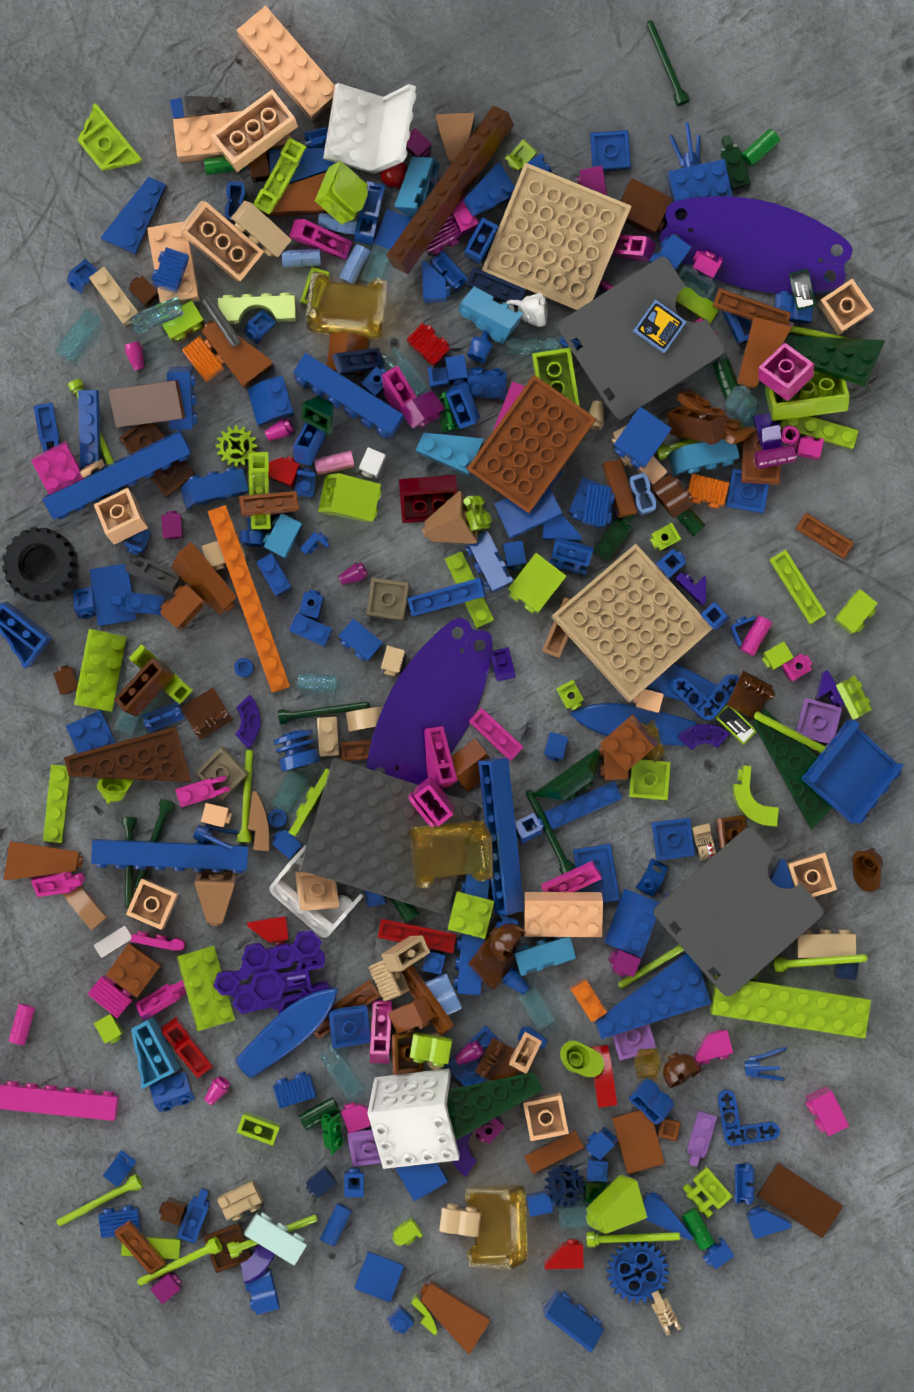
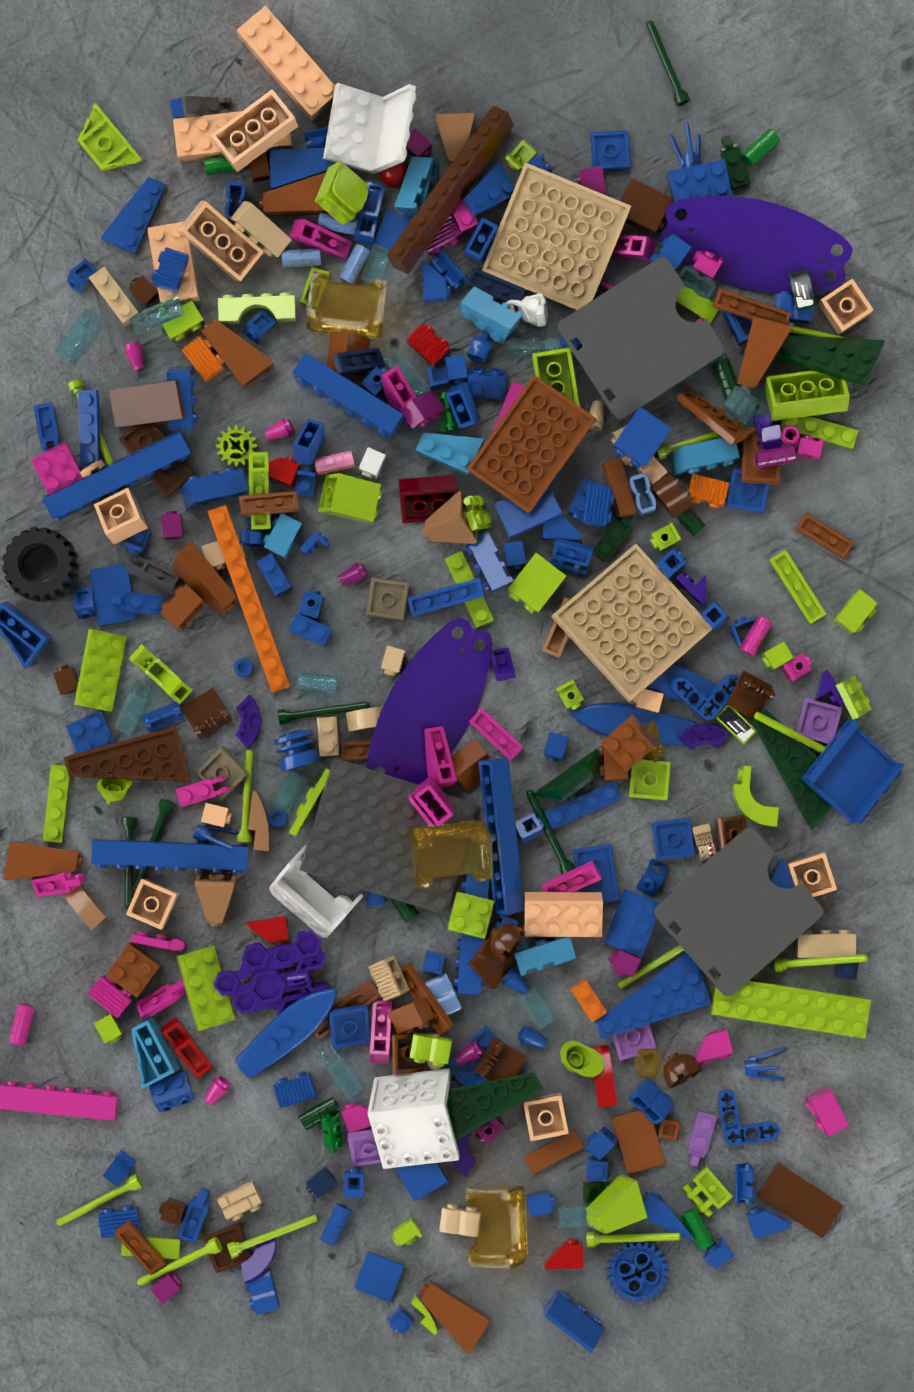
(113, 941): white sticker -> none
(144, 687): reddish brown brick -> none
(221, 321): dark grey axle -> none
(258, 1128): lime brick -> none
(270, 401): blue slope -> none
(275, 1238): light aqua brick -> none
(280, 176): lime slope -> none
(286, 843): blue brick -> none
(316, 892): light nougat plate -> none
(318, 413): dark green slope -> none
(360, 640): blue brick -> none
(405, 953): tan brick -> none
(433, 938): red plate -> none
(525, 1052): light nougat slope -> none
(563, 1185): dark blue gear -> none
(659, 326): tile -> none
(664, 1313): tan hinge -> none
(696, 425): reddish brown brick -> none
(786, 371): dark pink brick -> none
(867, 869): reddish brown piece -> none

